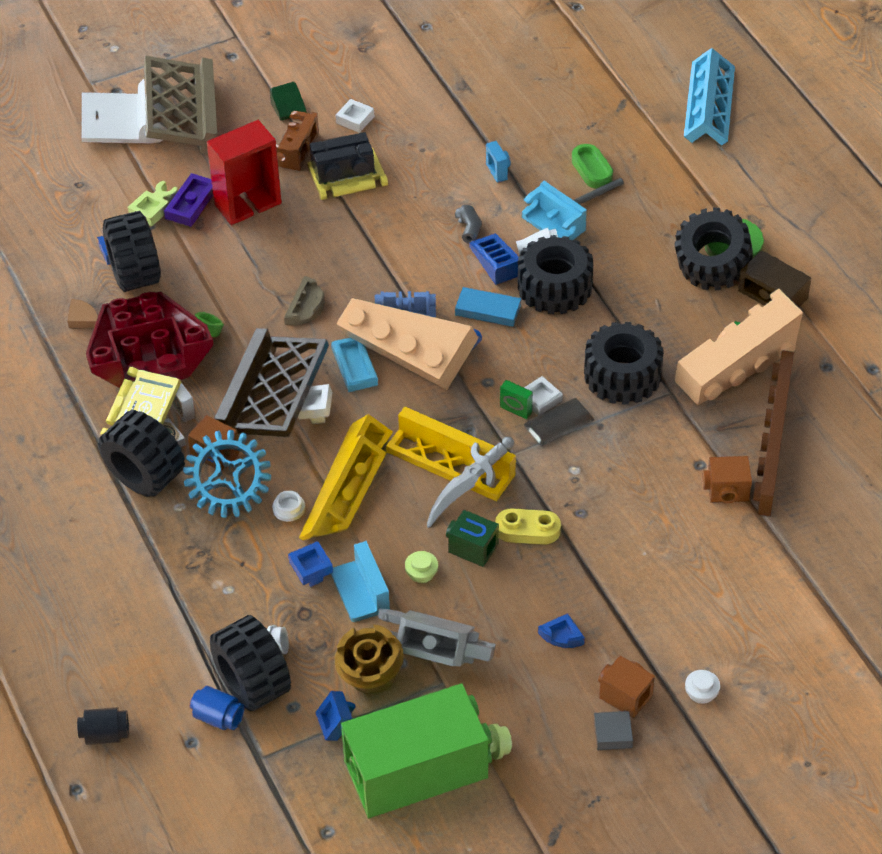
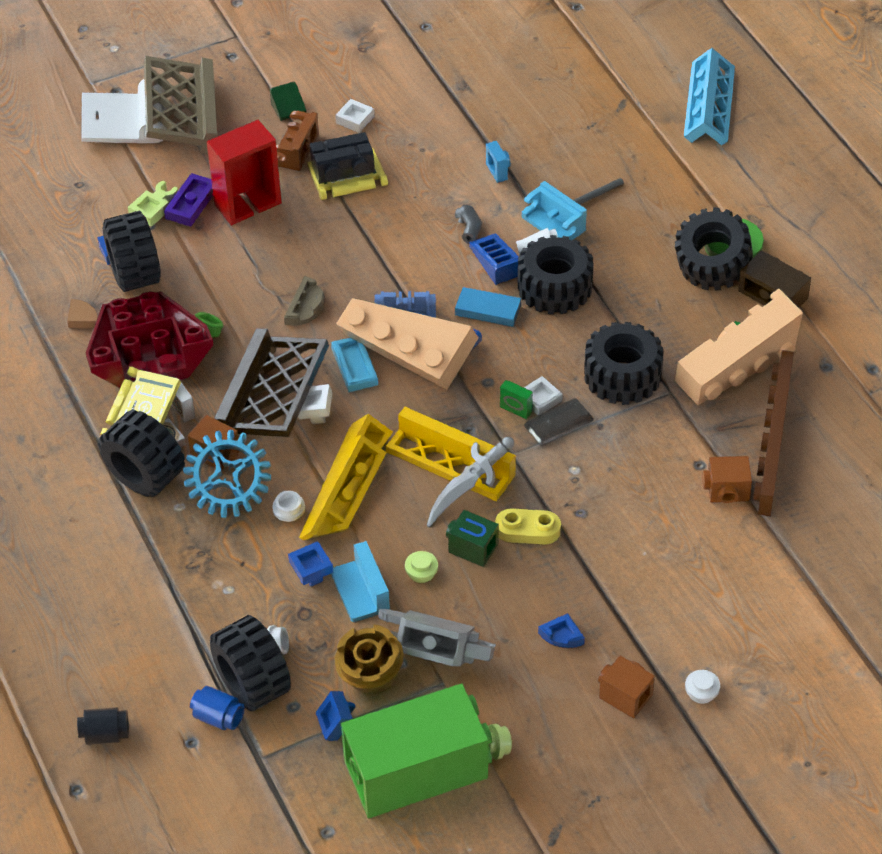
(592, 165): bright green tile -> none
(613, 730): dark grey tile -> none

